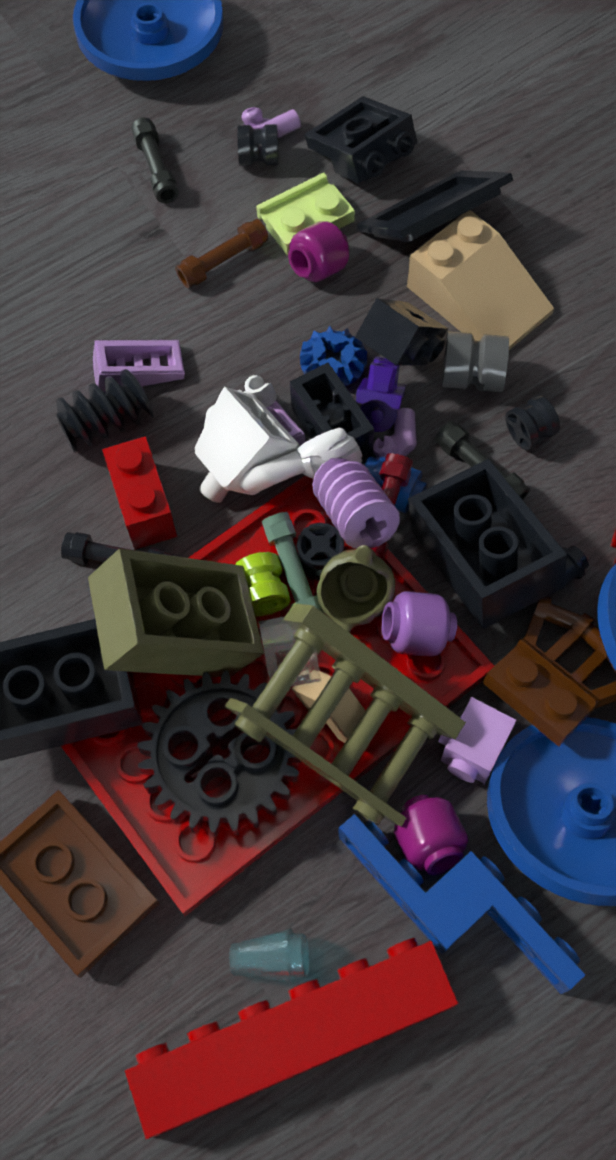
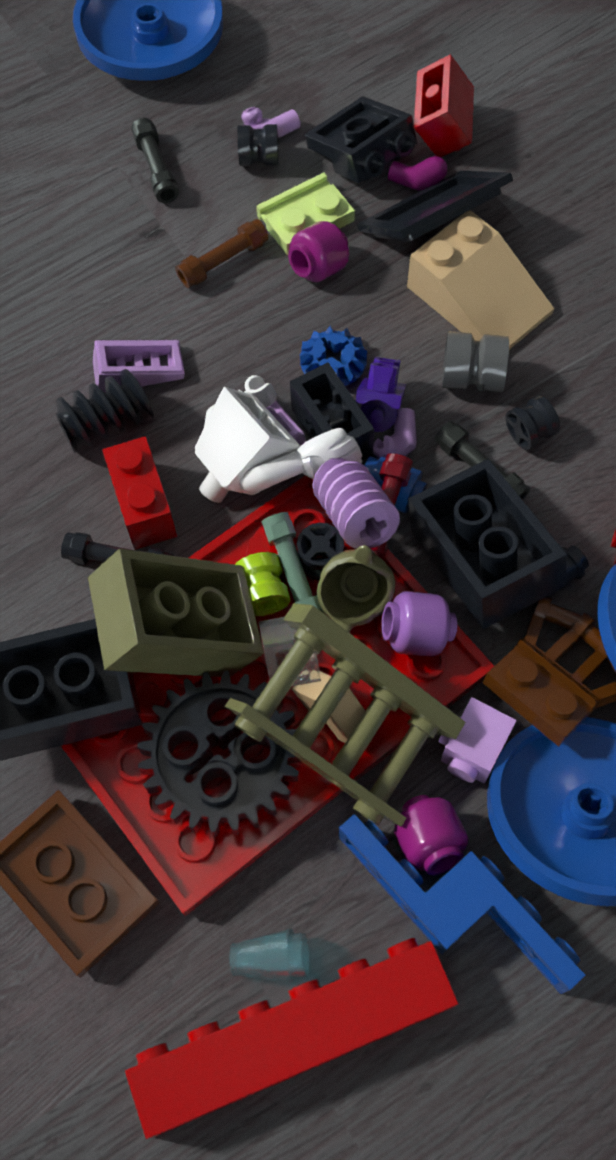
(402, 333): black brick -> none
(419, 176): none -> magenta arm
(444, 106): none -> red brick

